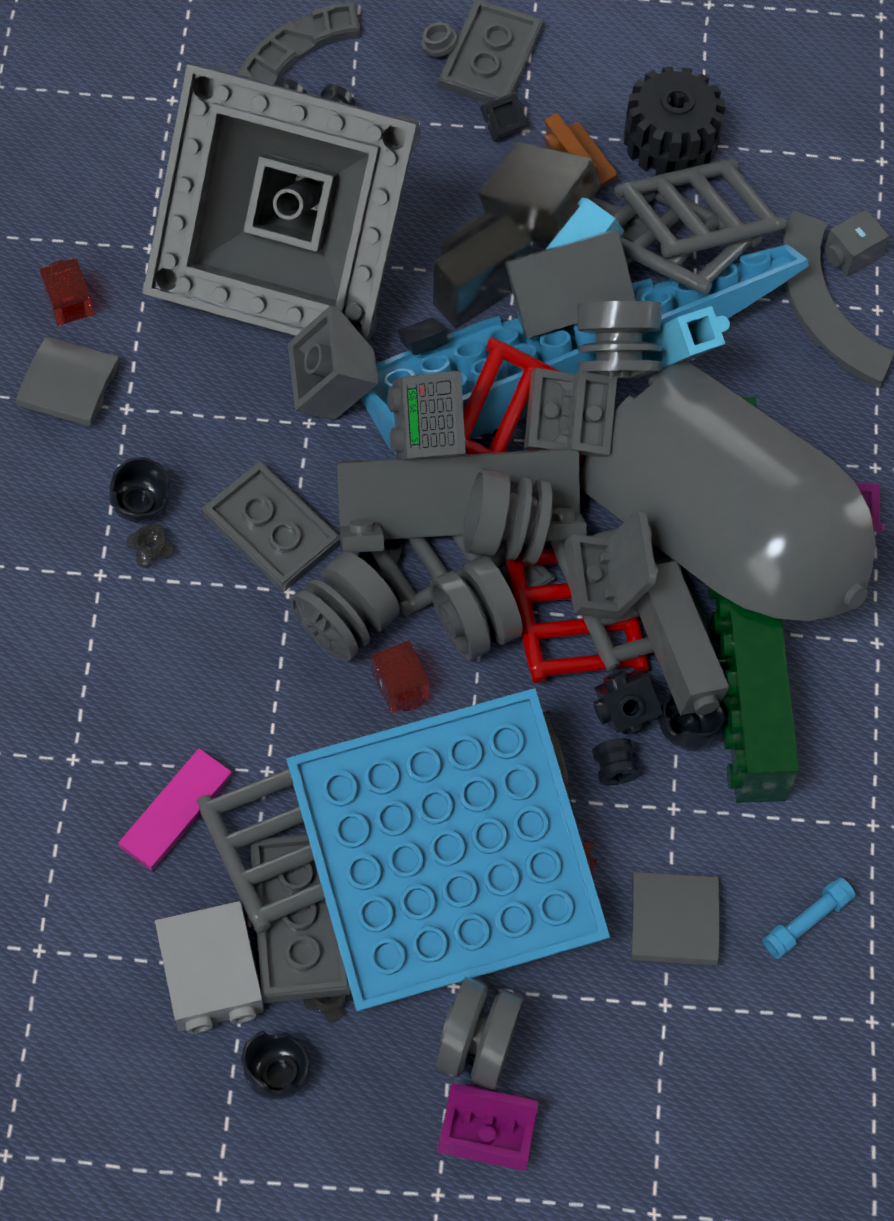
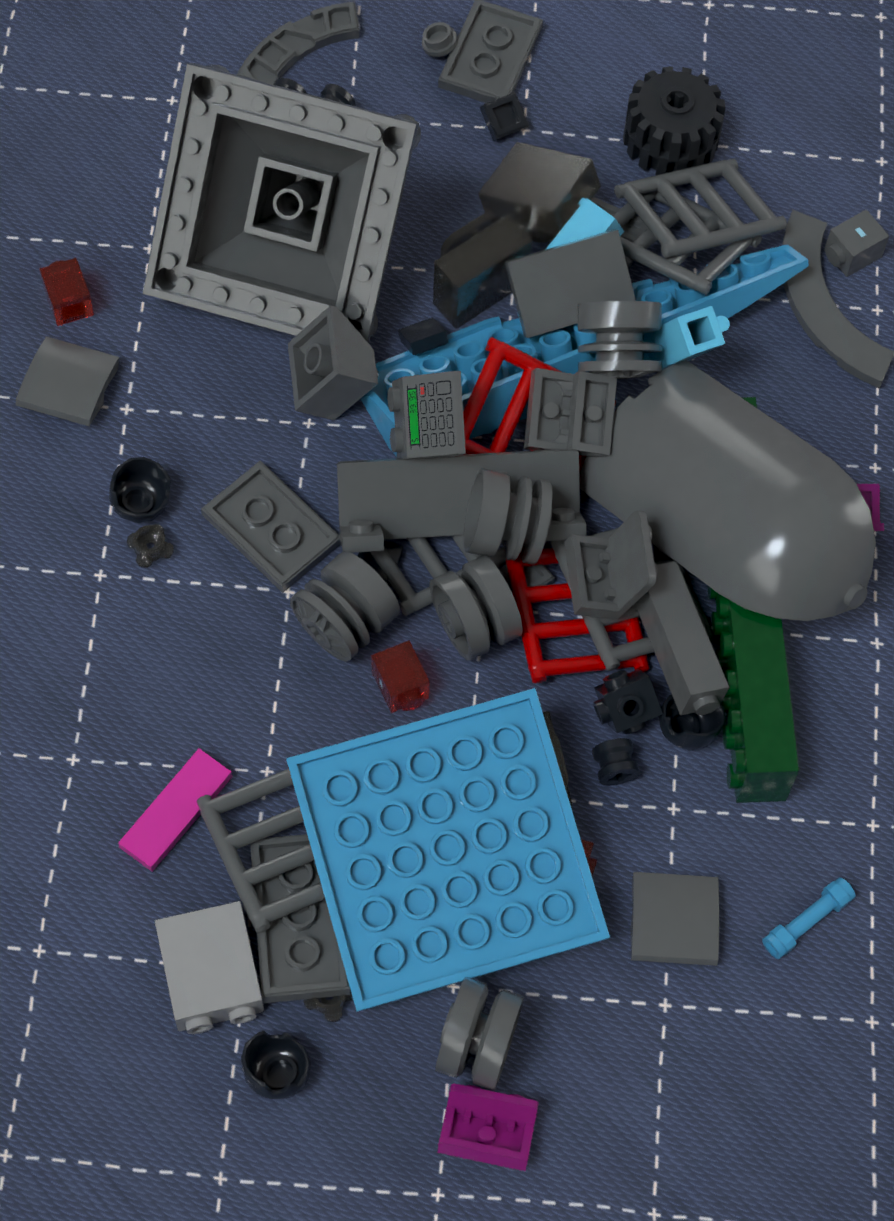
(577, 142): dark orange bracket -> none

